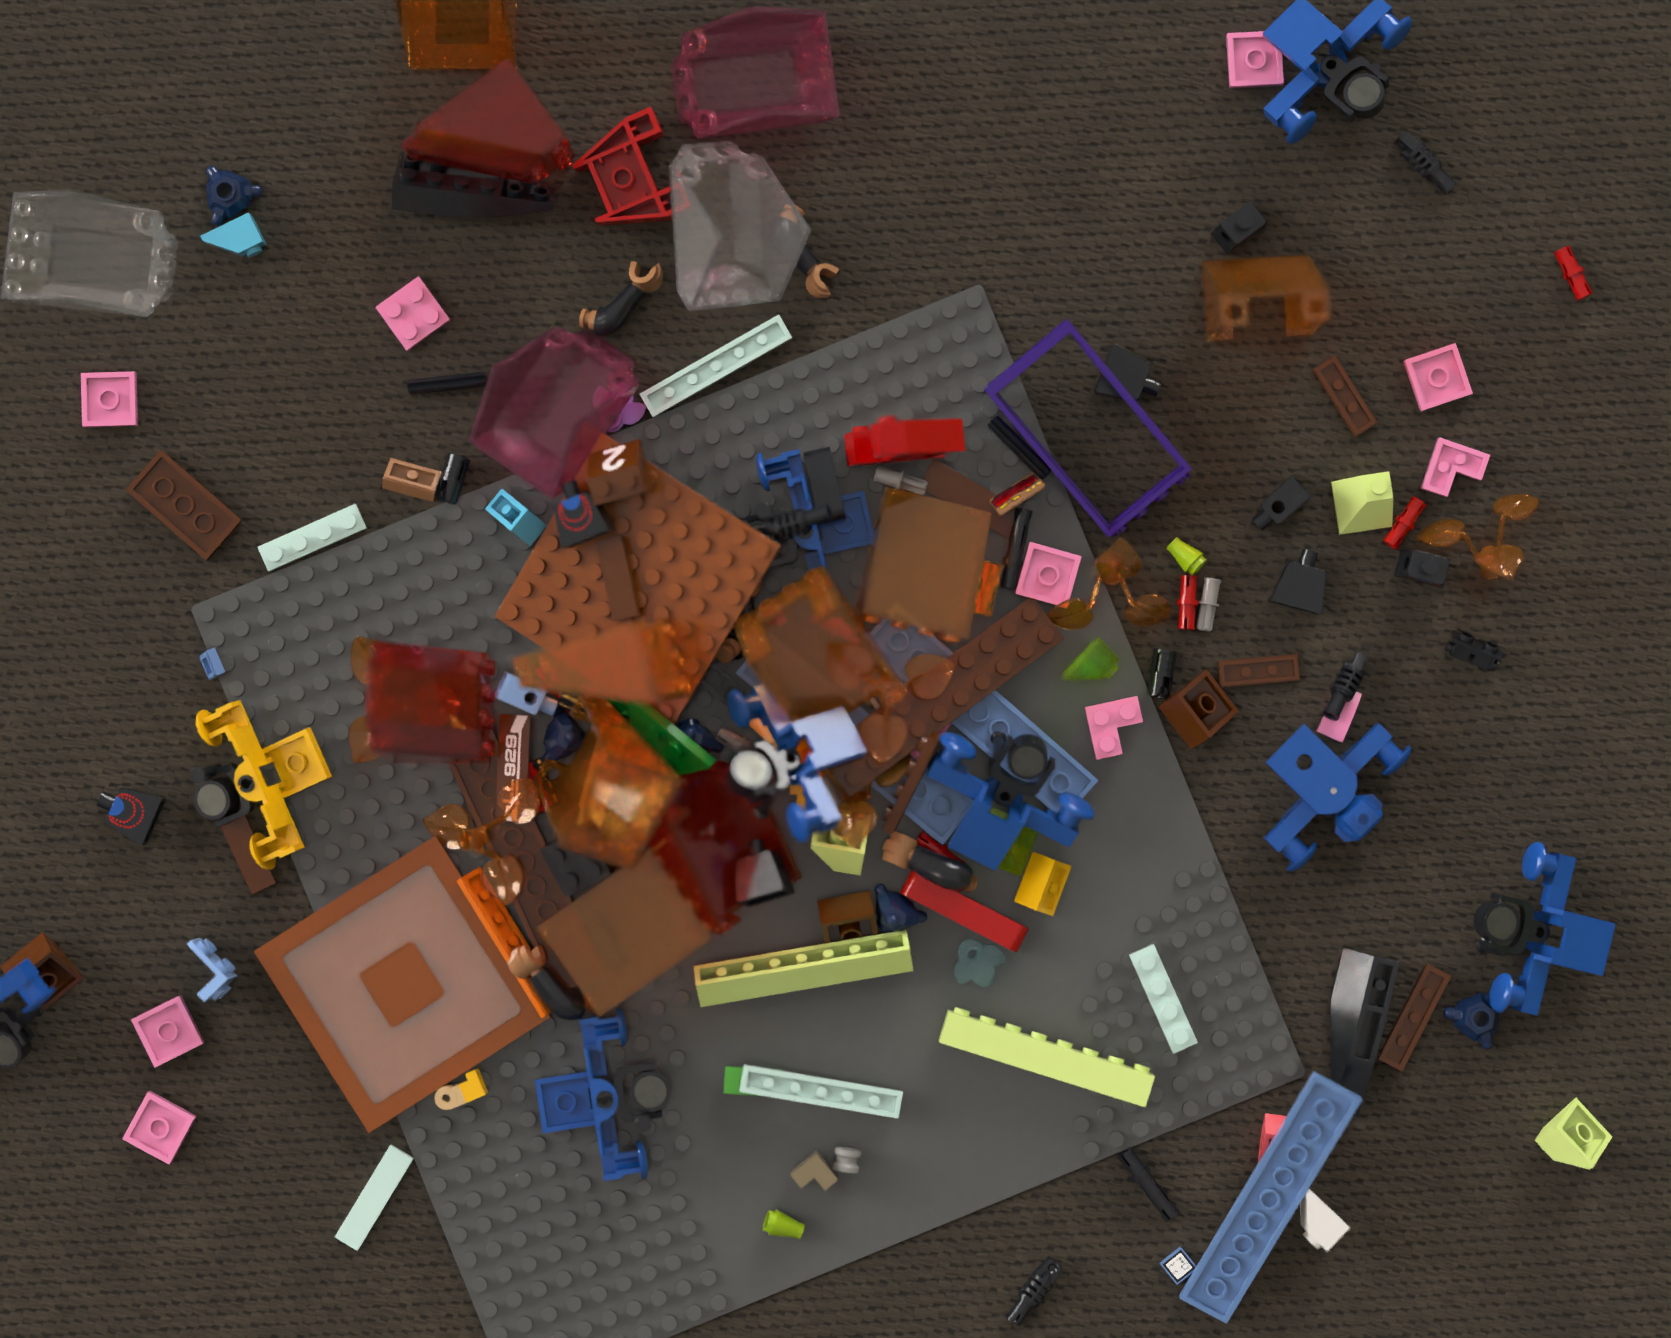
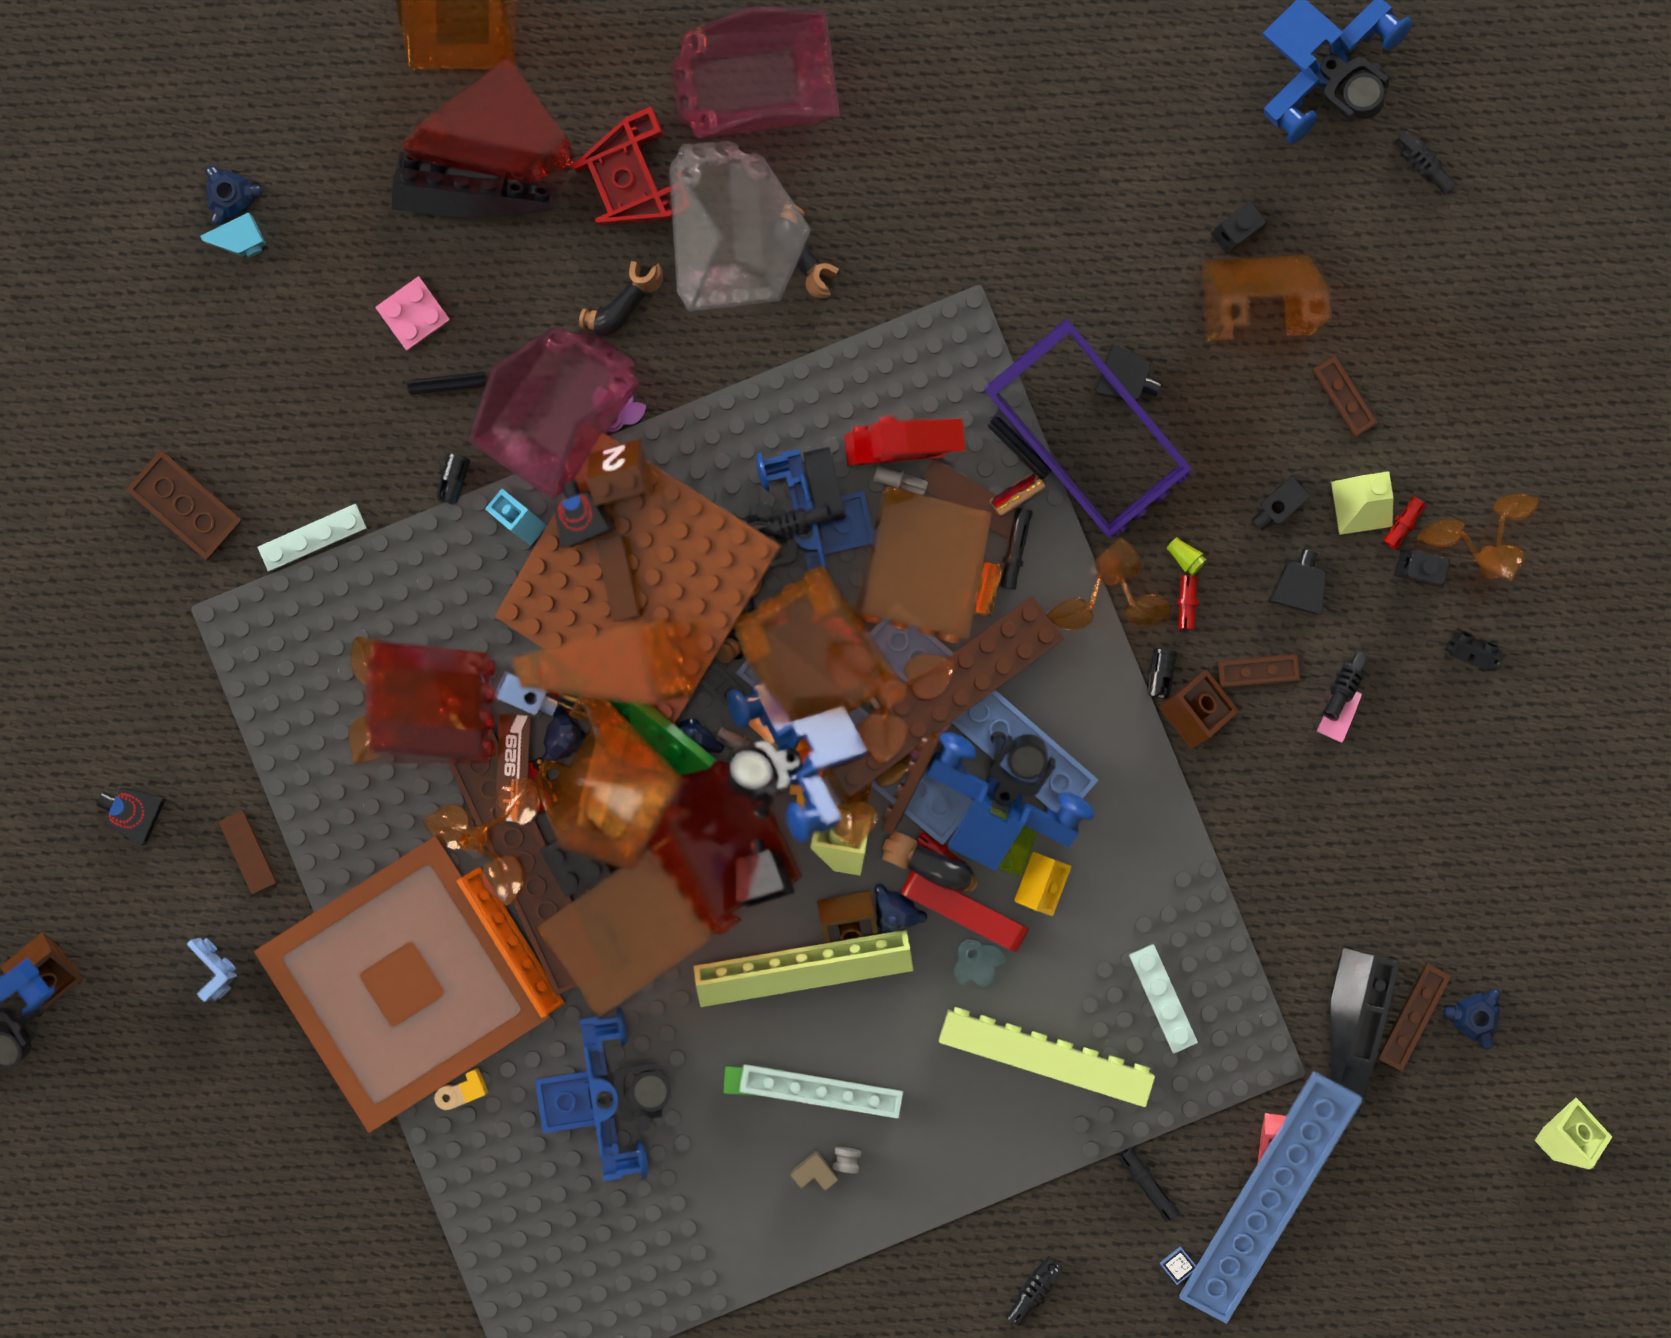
(87, 254): clear windscreen -> none
(109, 399): bright pink plate -> none
(159, 1127): bright pink plate -> none
(167, 1031): bright pink plate -> none
(212, 664): medium blue tile -> none
(295, 759): yellow piece -> none
(374, 1197): light aqua tile -> none
(411, 479): medium nougat slope -> none
(558, 999): black piece -> none
(716, 366): light aqua plate -> none
(780, 1224): lime cone -> none
(1047, 574): bright pink plate -> none
(1092, 663): clear neon green slope -> none
(1105, 719): bright pink plate -> none
(1208, 604): light grey axle -> none
(1253, 61): bright pink plate -> none
(1320, 1222): white slope -> none
(1329, 788): blue piece -> none
(1437, 377): bright pink plate -> none
(1450, 459): bright pink plate -> none
(1573, 273): red pin -> none
(1583, 942): blue piece -> none

